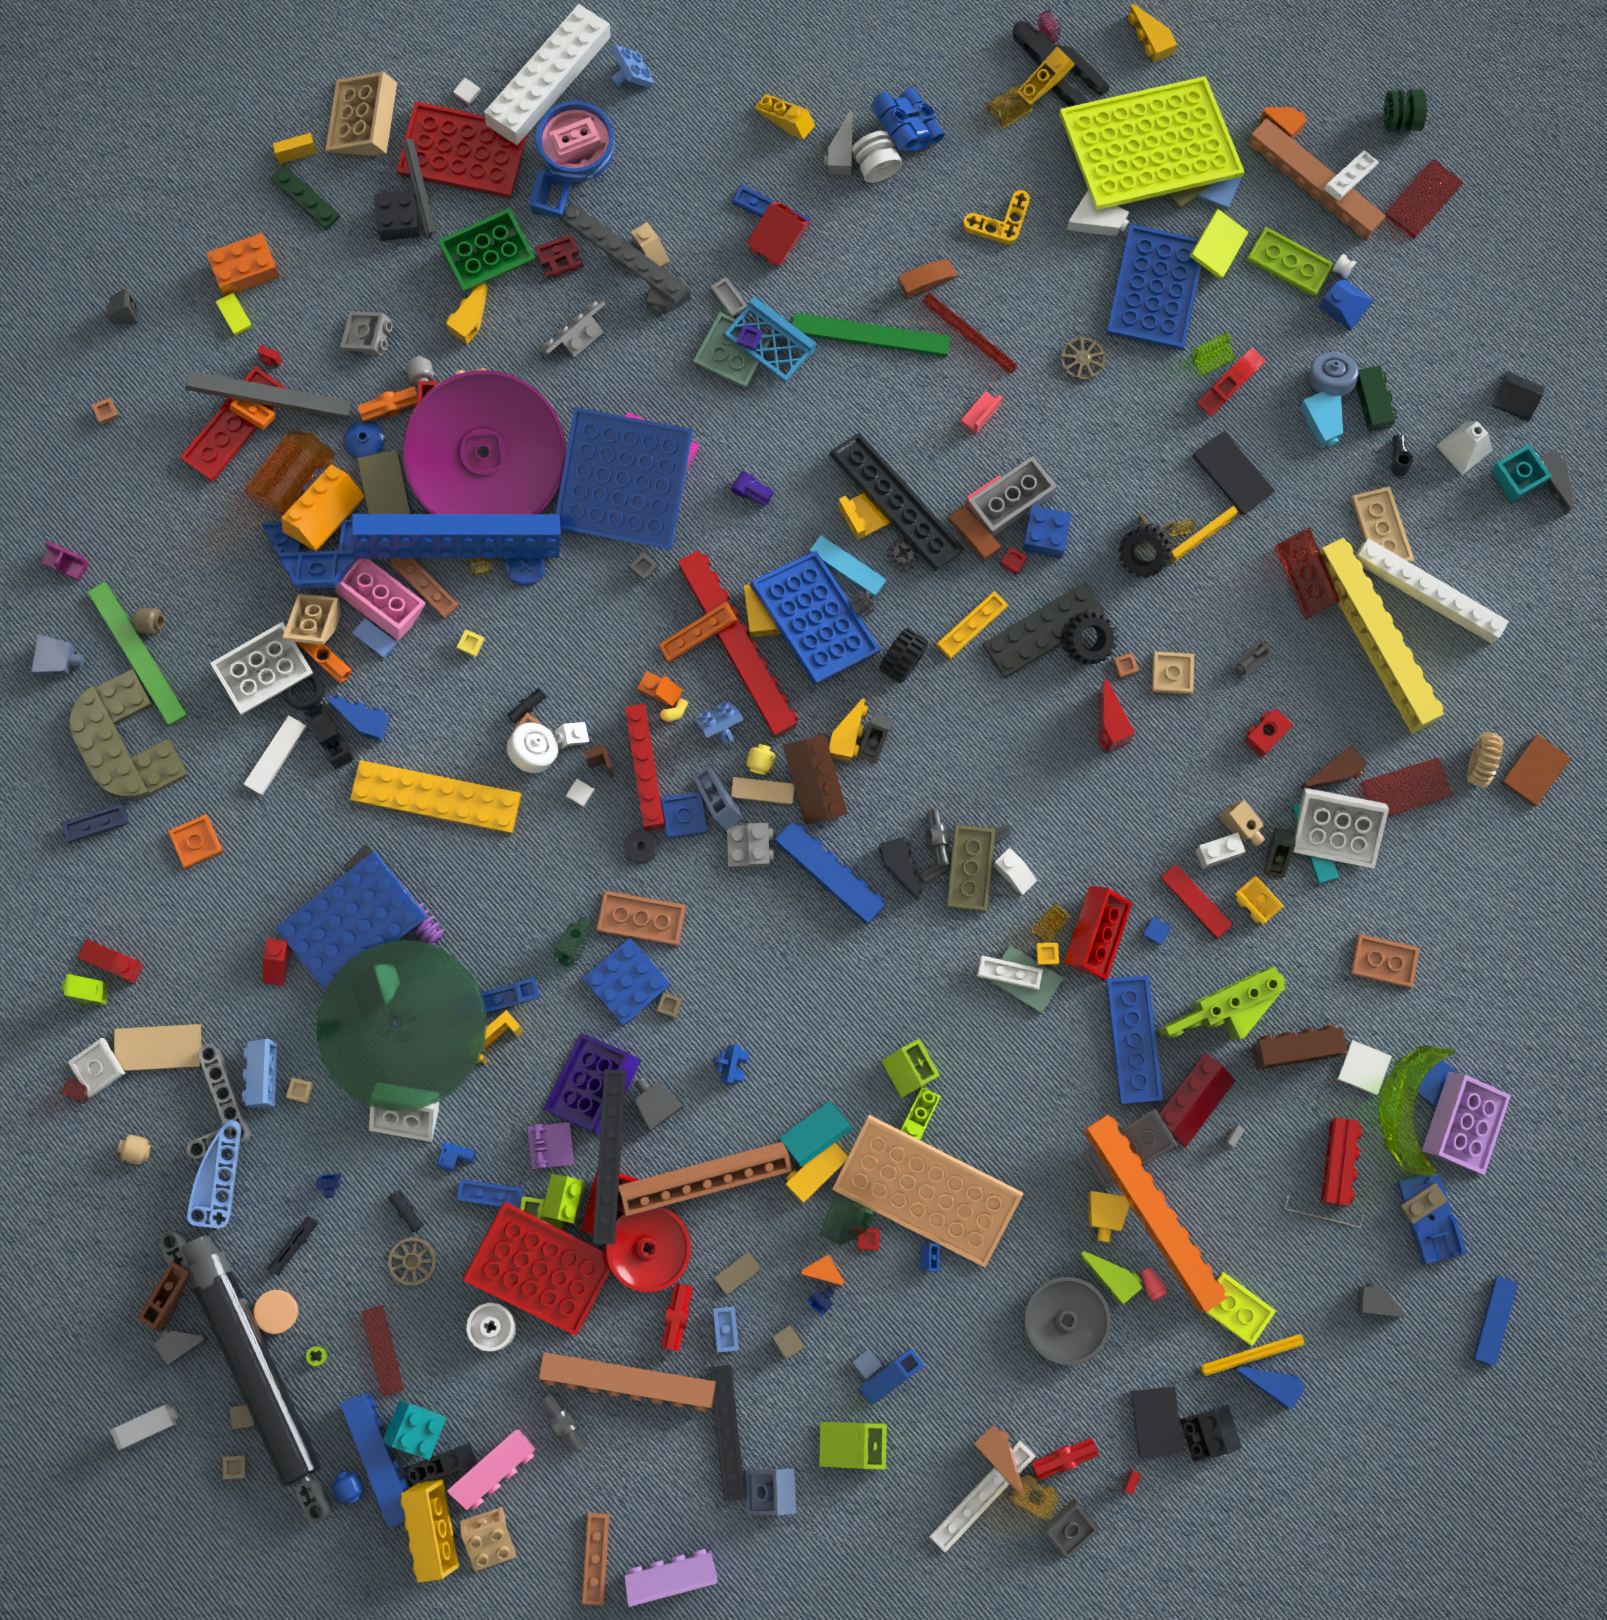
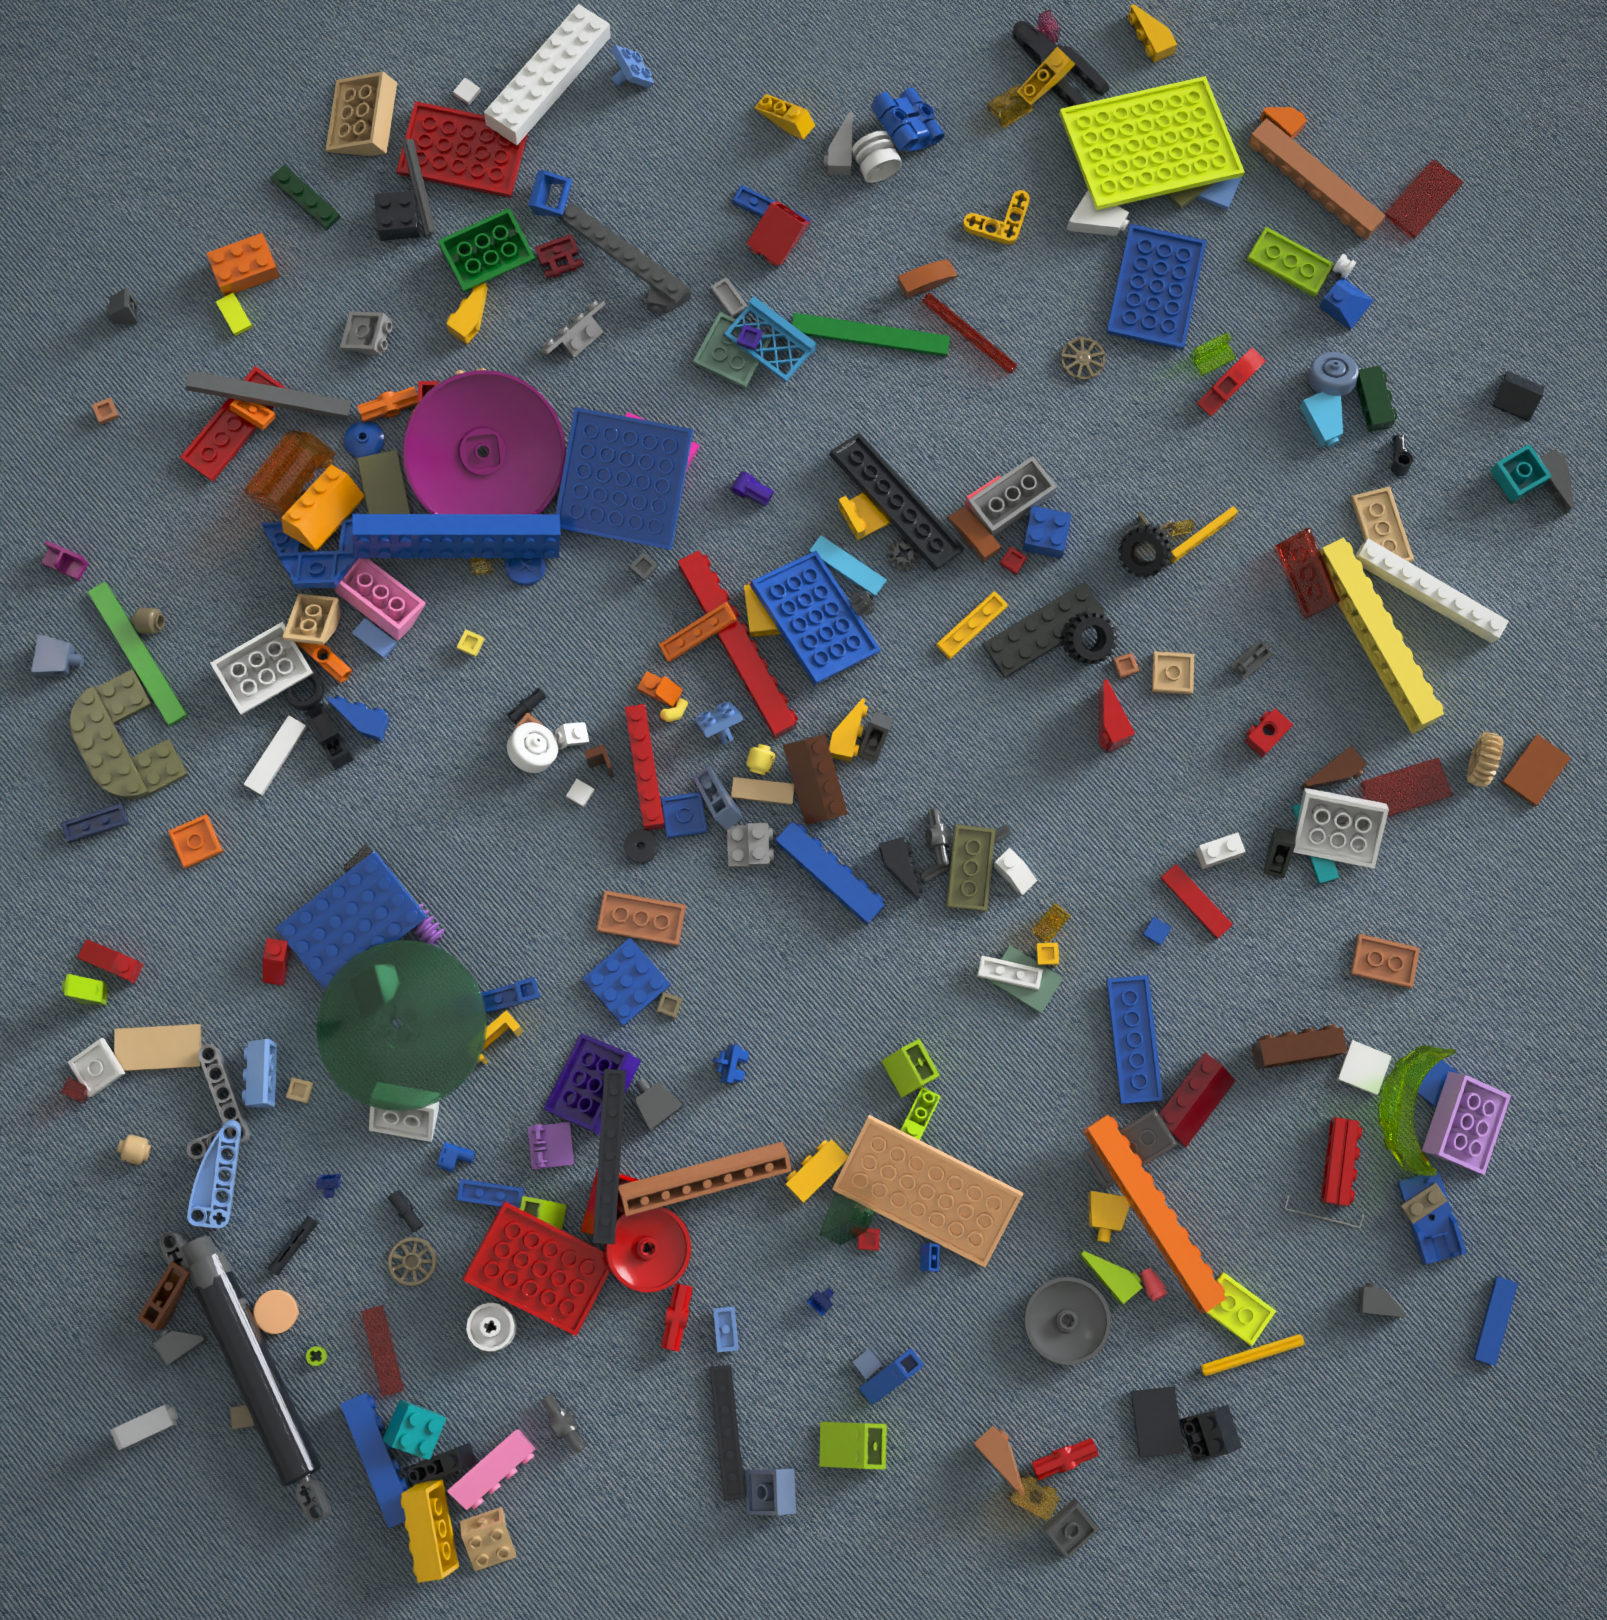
(235, 1467): dark tan plate -> none
(269, 356): red plate -> none
(294, 148): yellow panel -> none
(347, 1487): blue head -> none
(419, 370): light grey head -> none
(425, 585): nougat tile -> none
(436, 797): yellow plate -> none
(564, 1199): lime slope -> none
(572, 943): clear green torso -> none
(575, 141): bright pink piece -> none
(595, 1558): nougat tile -> none
(627, 1380): nougat brick -> none
(649, 244): tan slope -> none
(670, 1578): lavender slope -> none
(737, 1273): dark tan tile -> none
(788, 1342): dark tan panel -> none
(815, 1133): teal tile -> none
(823, 1270): orange slope -> none
(903, 655): black tyre -> none
(977, 1501): white tile -> none
(981, 412): coral panel -> none
(1098, 932): red slope -> none
(1131, 1482): red tile -> none
(1219, 244): neon yellow tile -> none
(1233, 473): black tile -> none
(1234, 1006): lime wedge -> none
(1234, 1136): light grey tile -> none
(1243, 820): tan torso -> none
(1258, 900): yellow bracket -> none
(1279, 1386): blue slope -> none
(1351, 175): white tile -> none
(1405, 110): dark green wheel -> none
(1466, 446): white slope -> none

